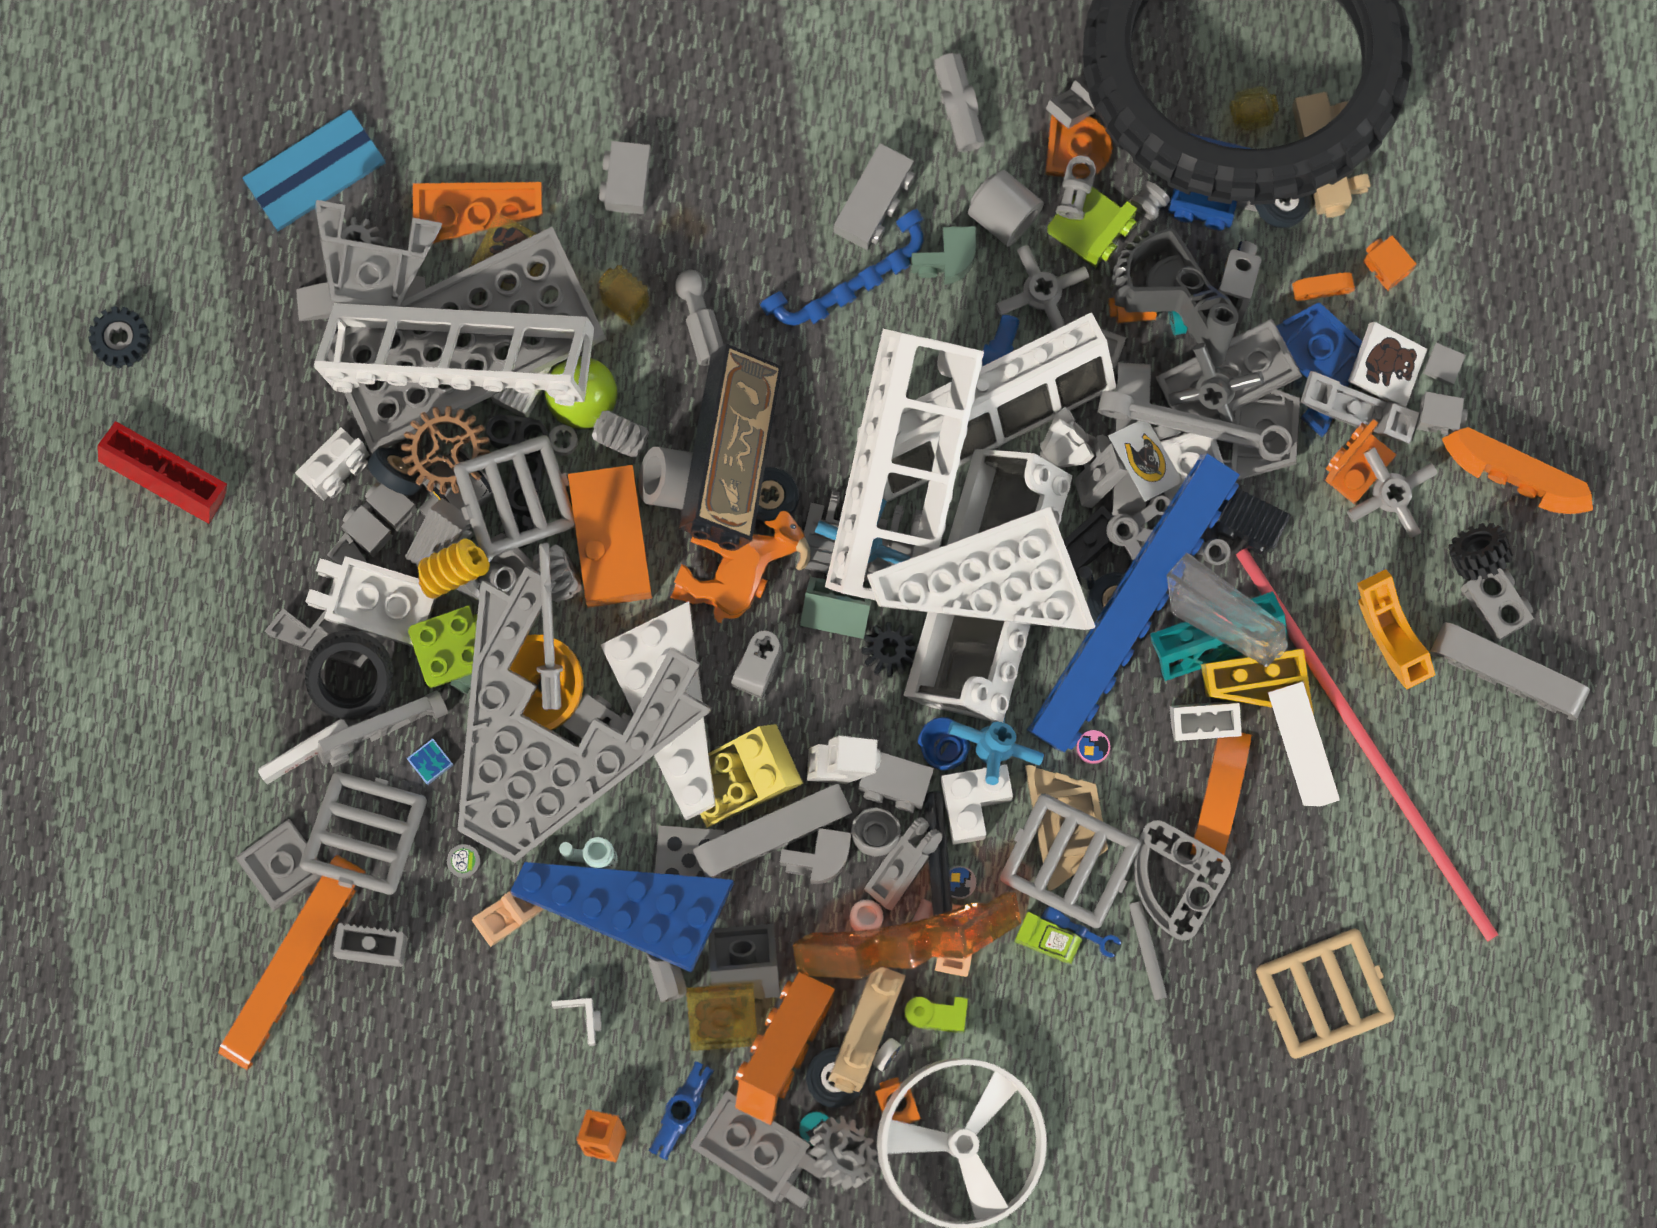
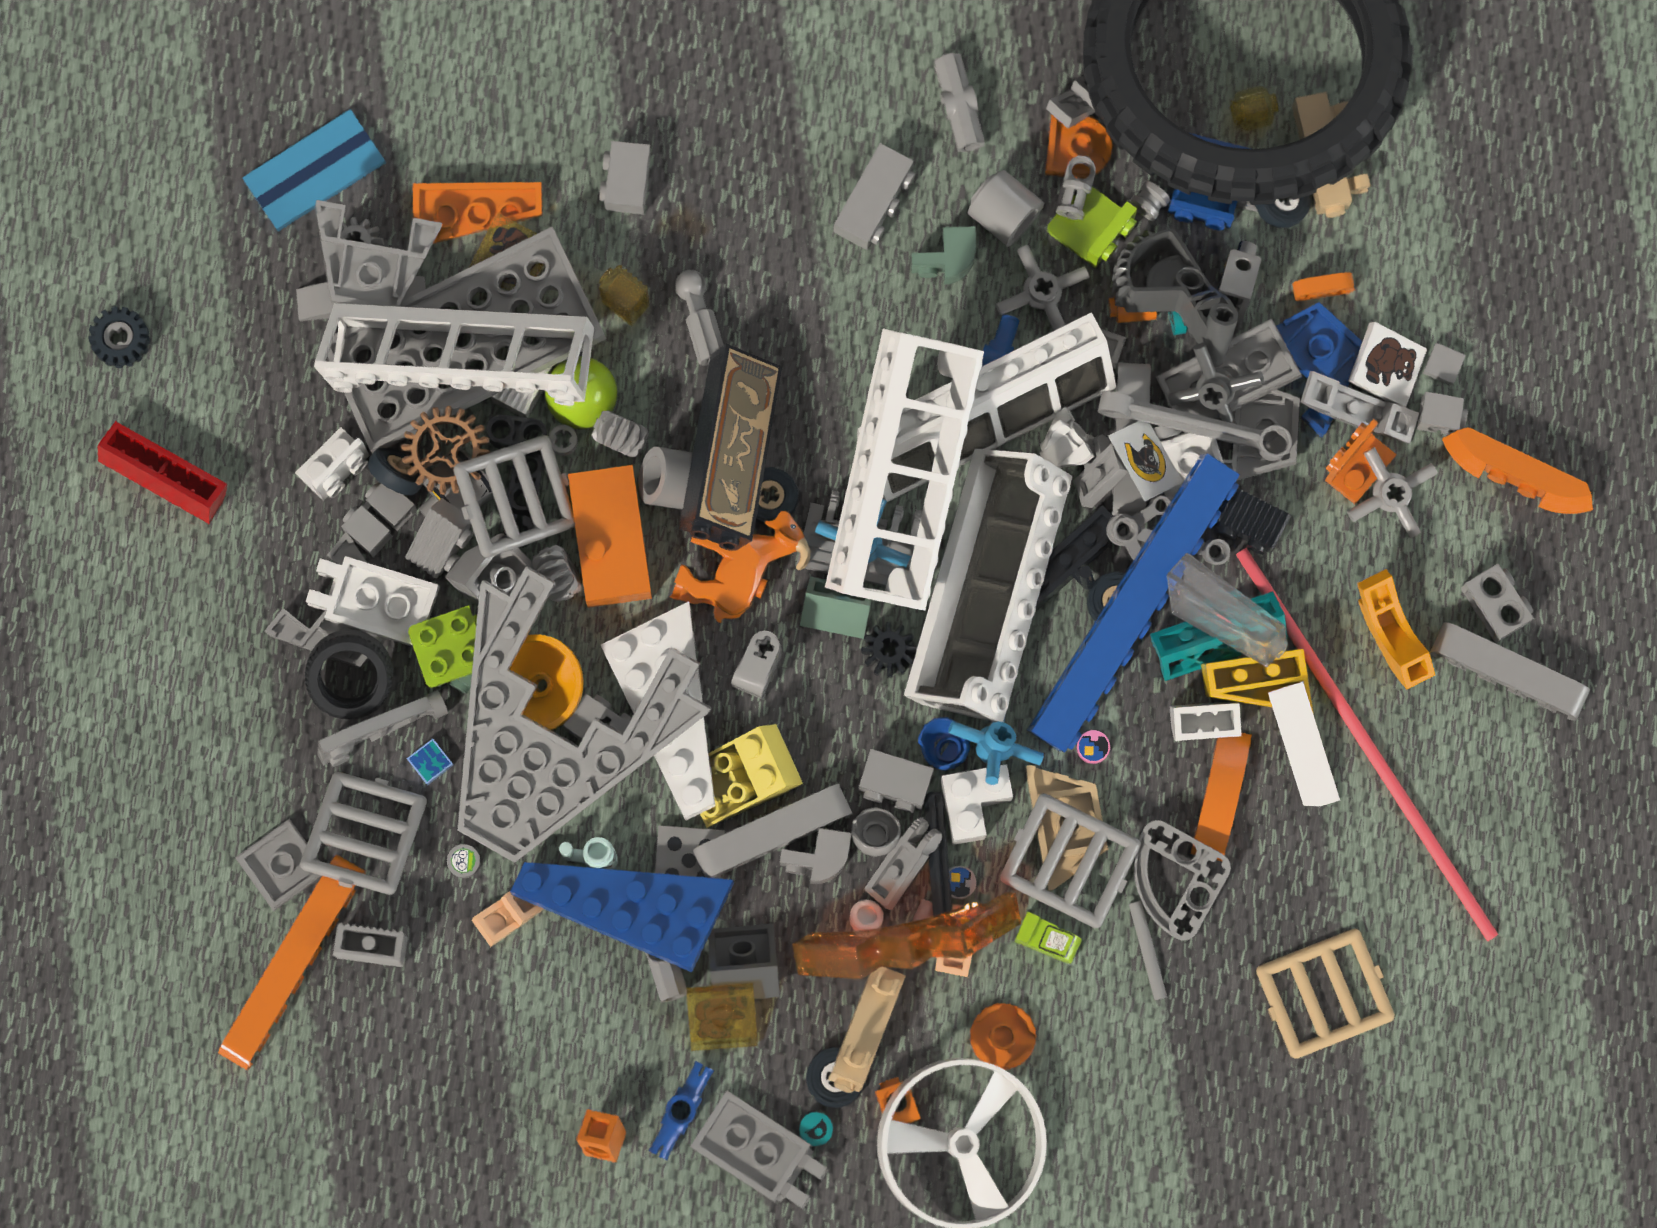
(298, 754): white tile -> none
(451, 568): yellow piece -> none
(550, 671): light grey piece -> none
(592, 1017): white bracket -> none
(782, 1046): orange wedge -> none
(843, 760): white arch -> none
(843, 1152): light grey gear -> none
(845, 292): blue bar -> none
(886, 1054): white tile -> none
(940, 1017): lime leg -> none
(993, 1036): none -> orange tile
(999, 574): white wing -> none
(1059, 919): blue piece -> none
(1389, 261): orange brick -> none
(1480, 551): black tyre -> none

